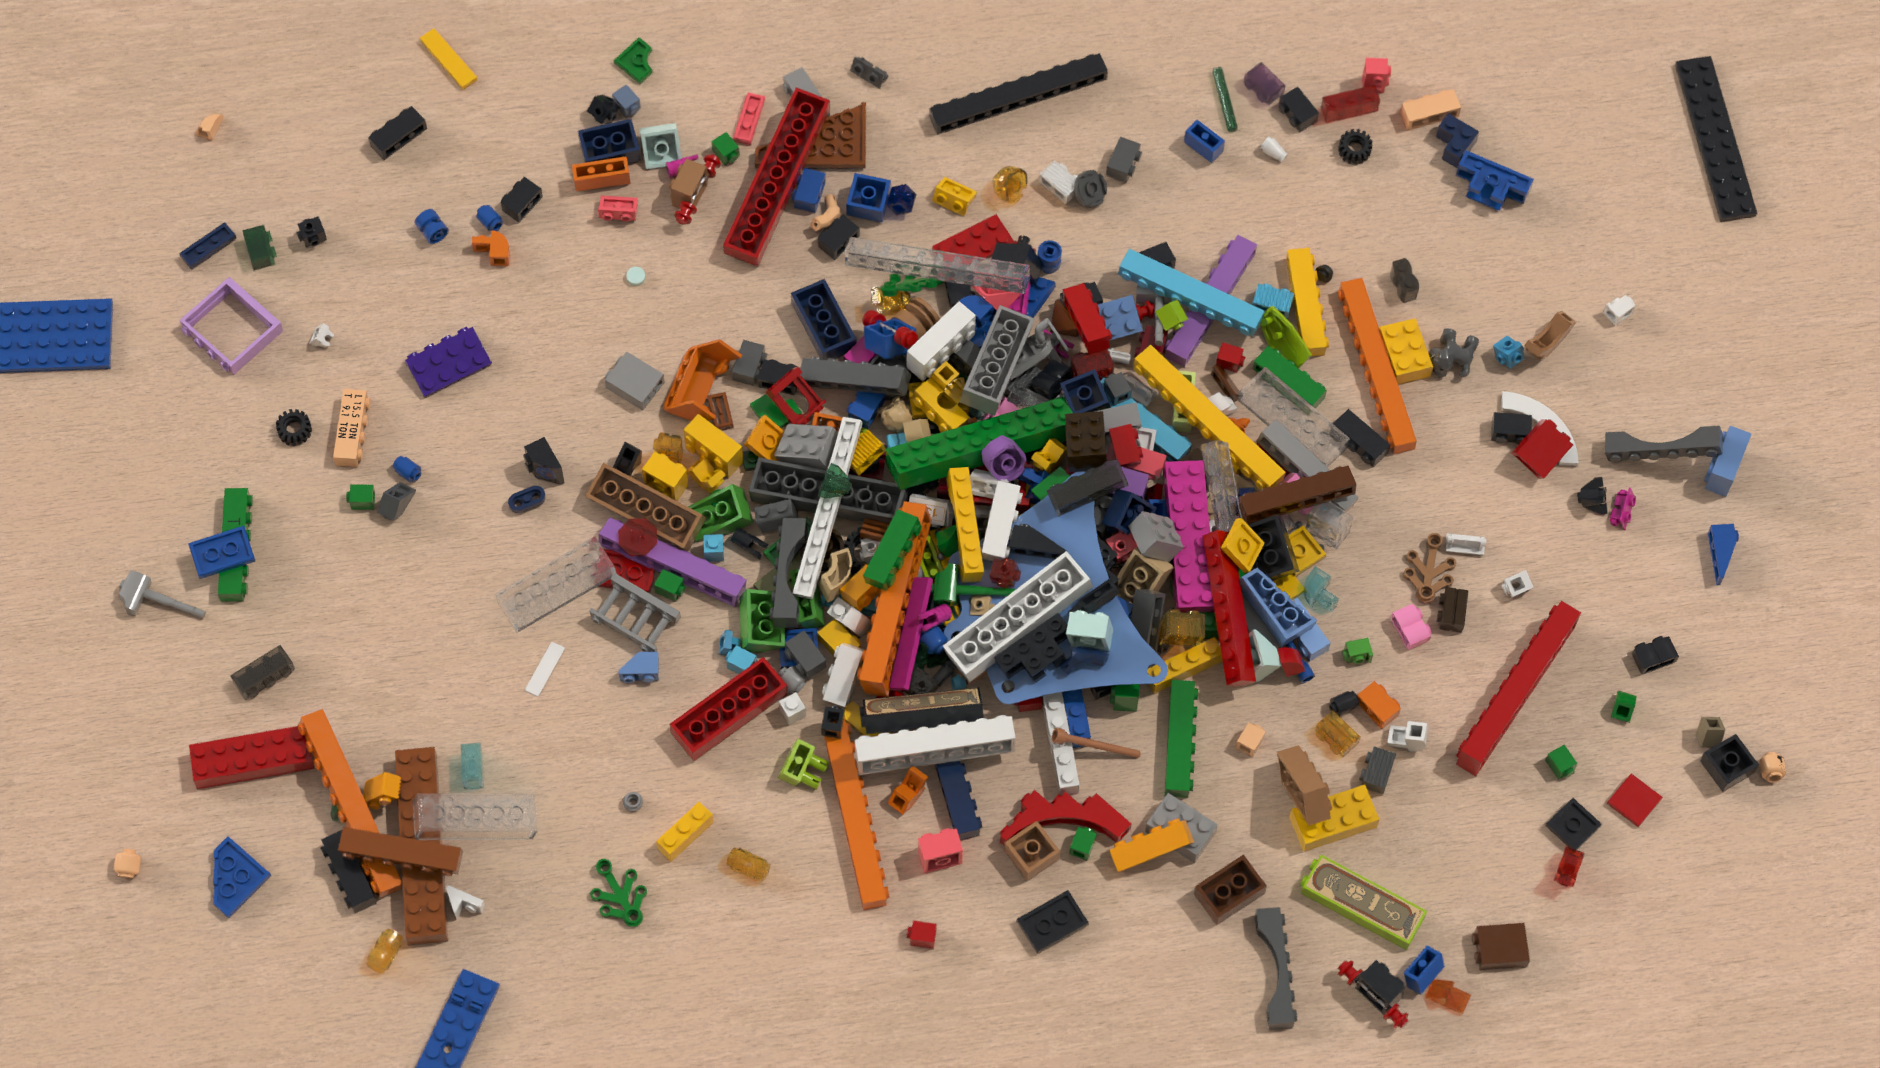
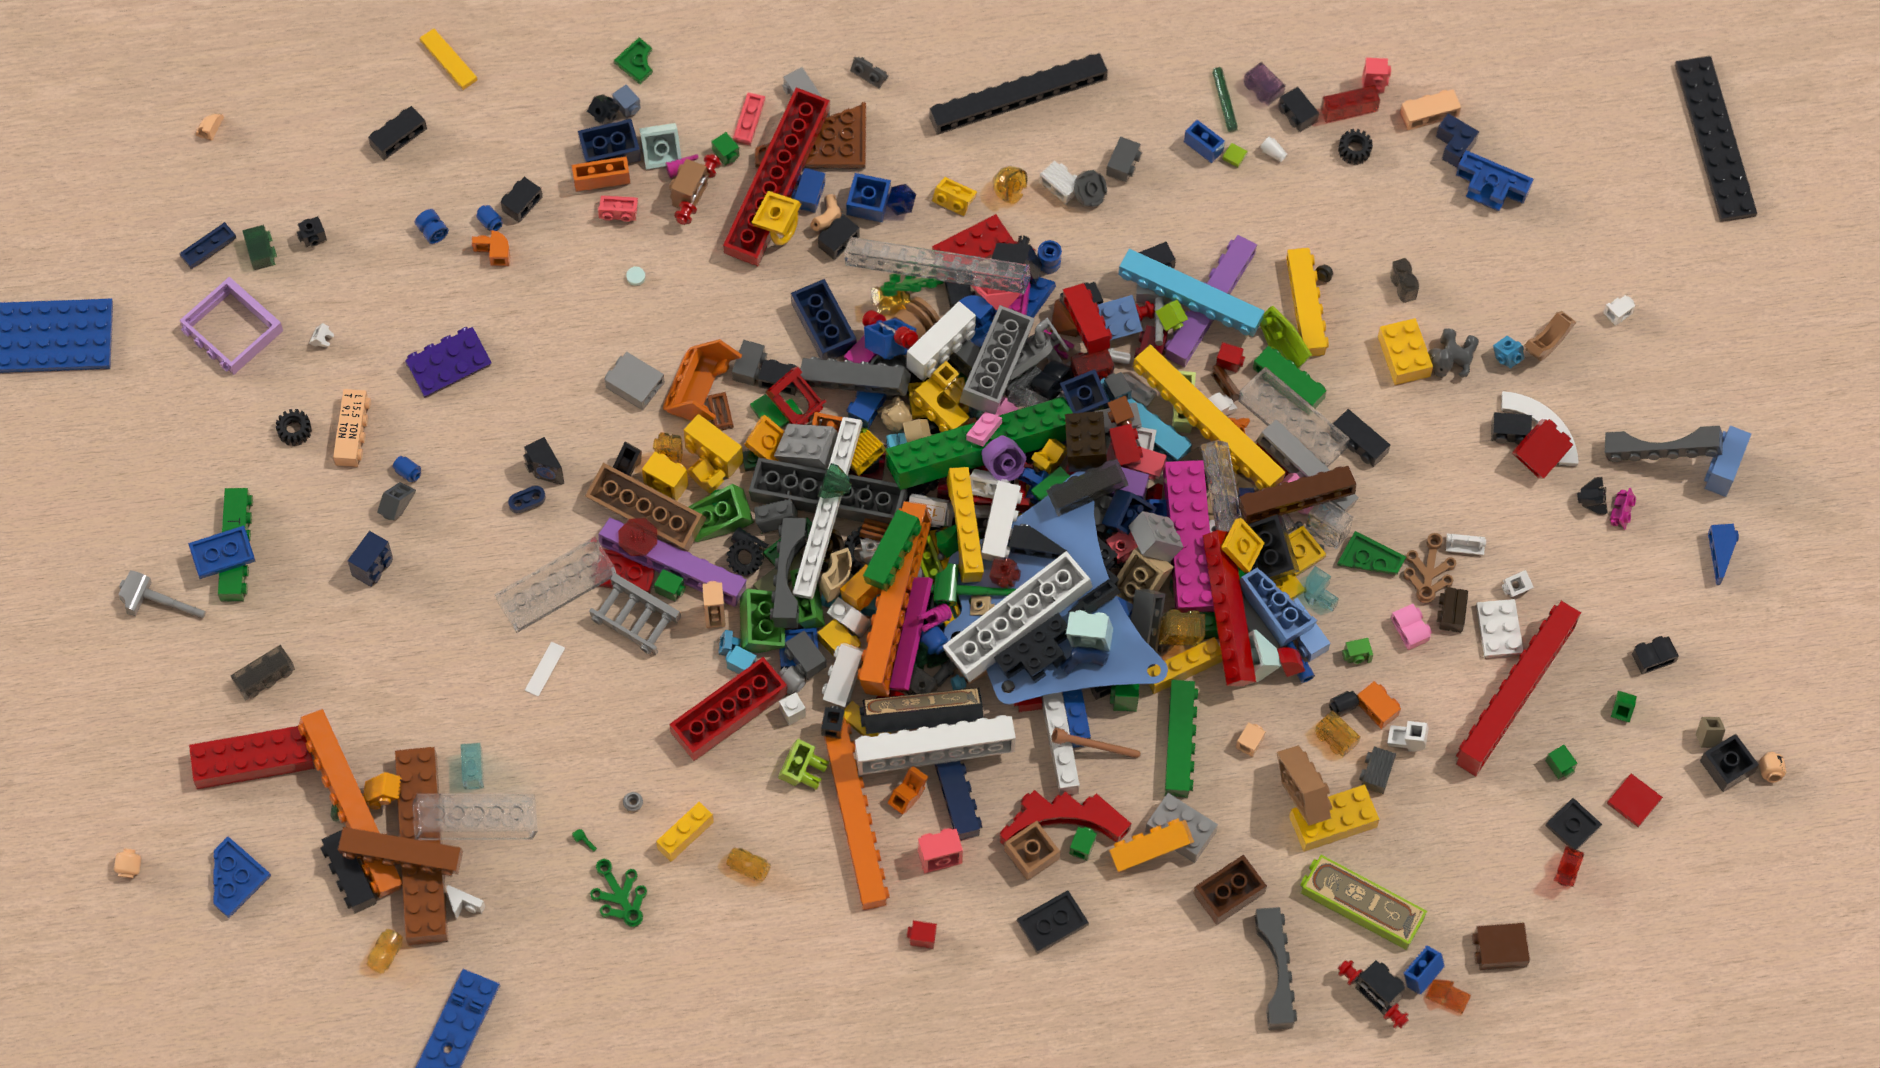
(361, 497): green brick -> none
(370, 559): none -> dark blue brick
(579, 835): none -> green hand
(641, 667): medium blue slope -> none
(713, 548): medium azure brick -> none
(714, 604): none -> light nougat brick
(737, 566): none -> black tyre
(778, 216): none -> yellow tile
(984, 428): none -> bright pink plate
(1120, 412): none -> dark orange brick
(1234, 155): none -> lime tile
(1269, 296): medium azure brick -> none
(1370, 555): none -> green wing
(1377, 366): orange brick -> none
(1499, 628): none -> white plate

